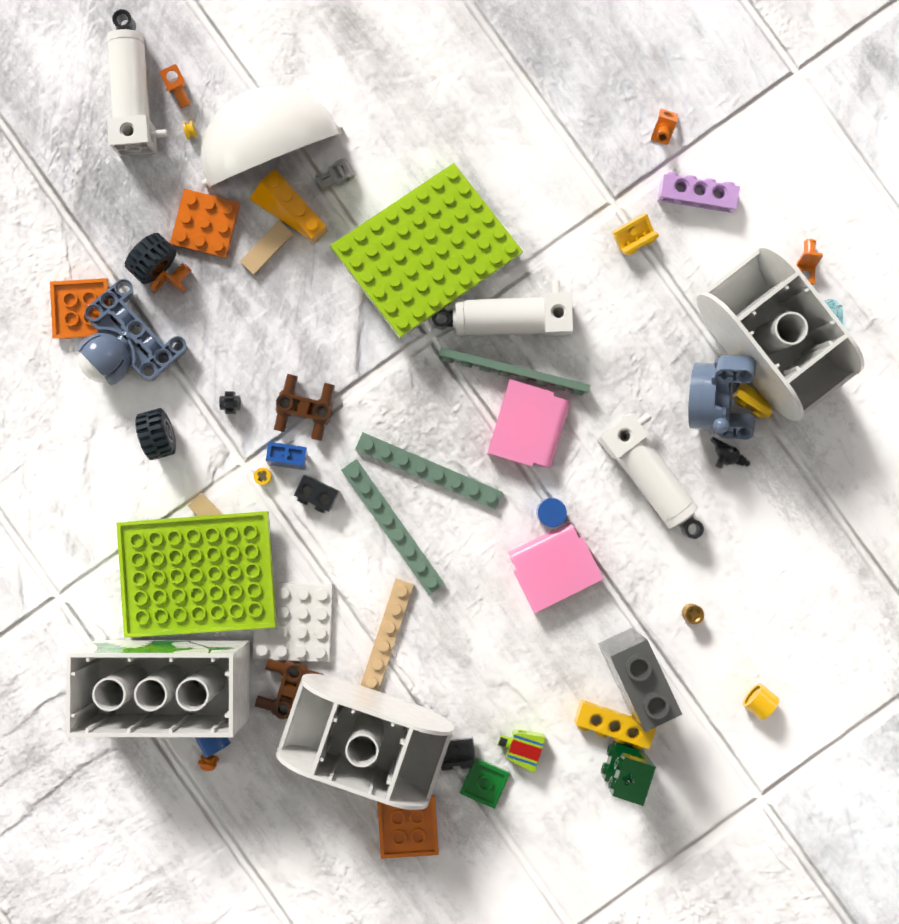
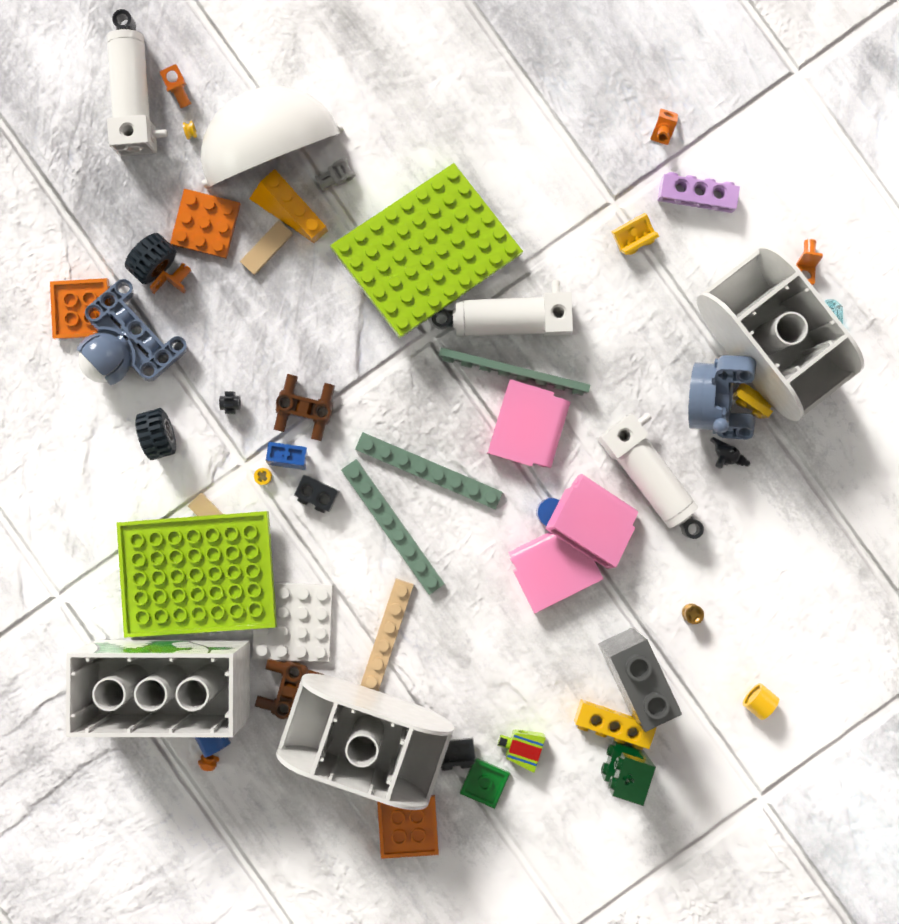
(593, 521): none -> bright pink piece

